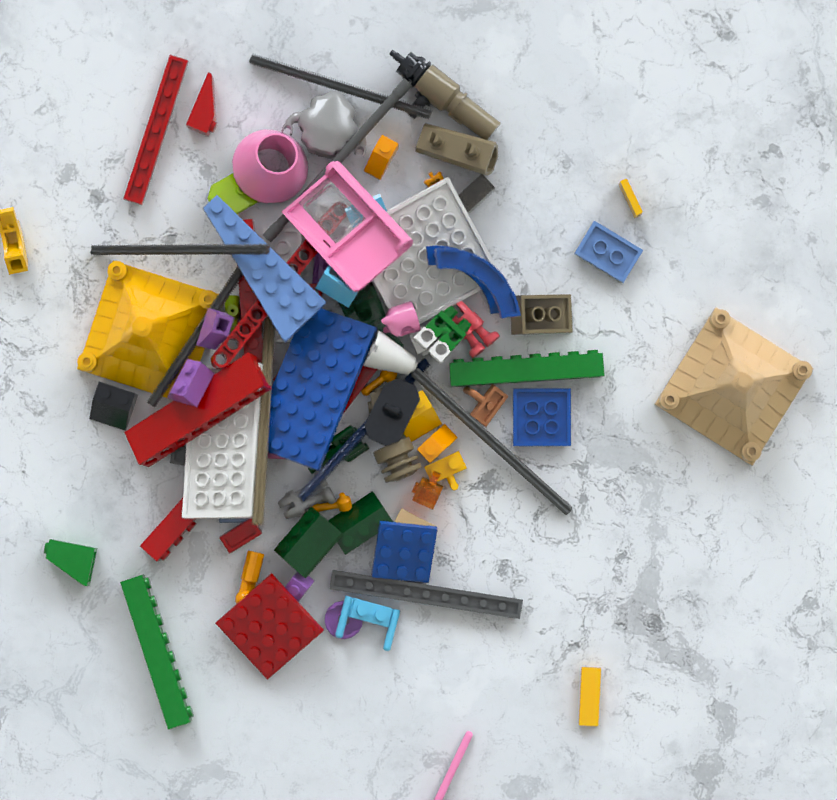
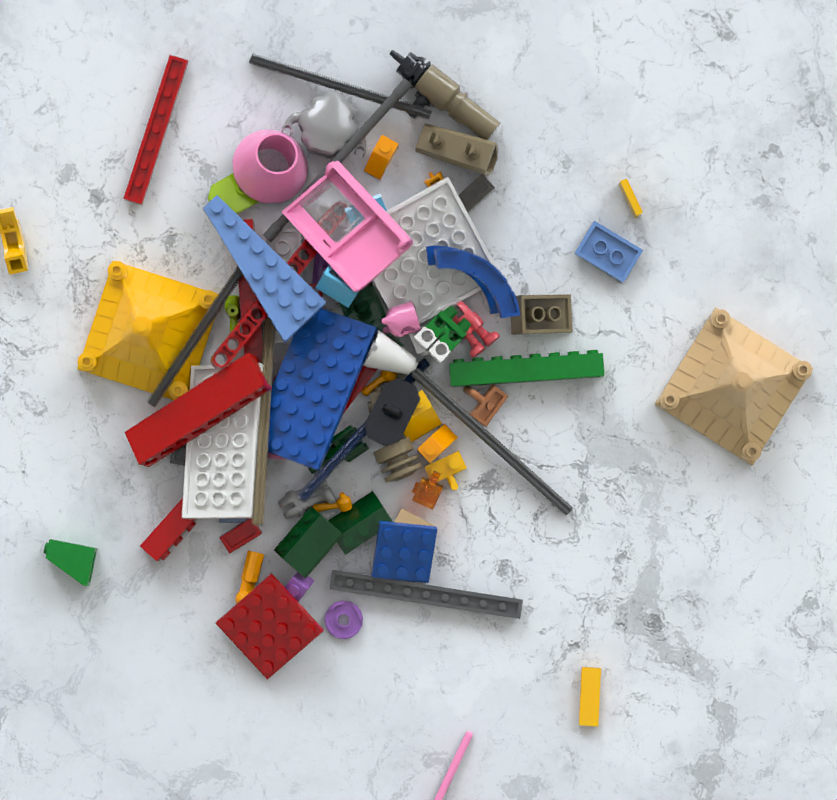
(112, 405): black slope -> none
(156, 651): green brick -> none
(180, 249): dark grey axle -> none
(191, 383): medium lavender slope -> none
(203, 114): red slope -> none
(214, 329): medium lavender slope -> none
(369, 613): medium azure plate -> none
(541, 416): blue plate -> none

